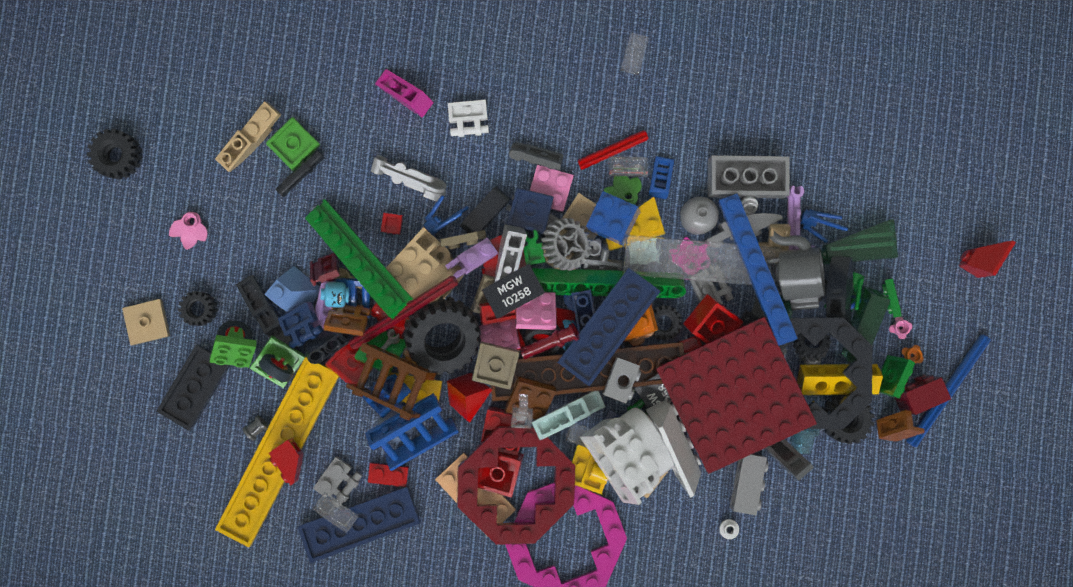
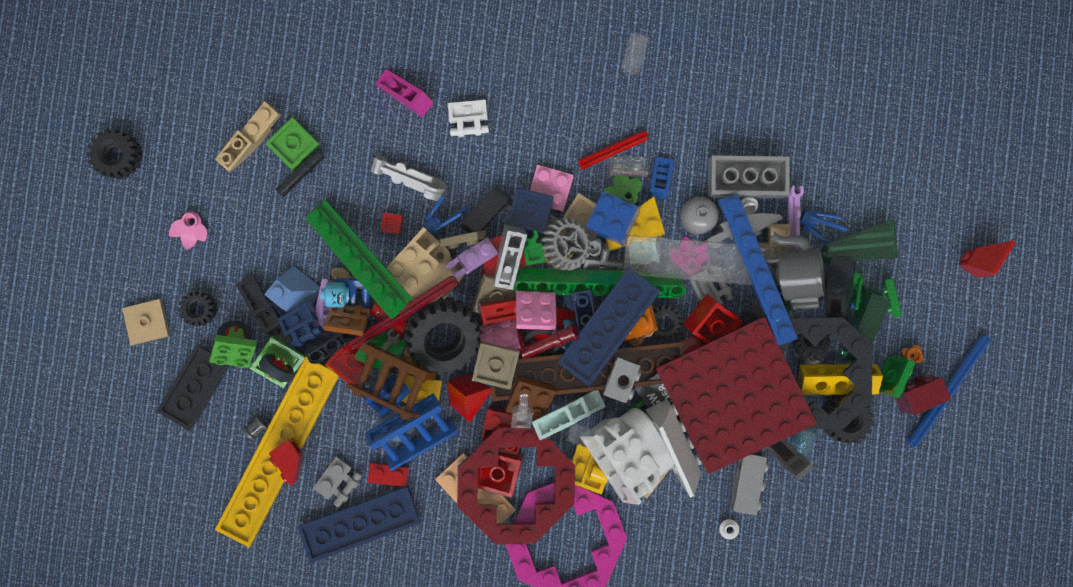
(325, 269): dark red plate -> none
(335, 512): clear slope -> none
(513, 291): black sticker -> none
(536, 155): dark grey hinge -> none
(897, 427): dark orange panel -> none
(906, 327): bright pink plate -> none

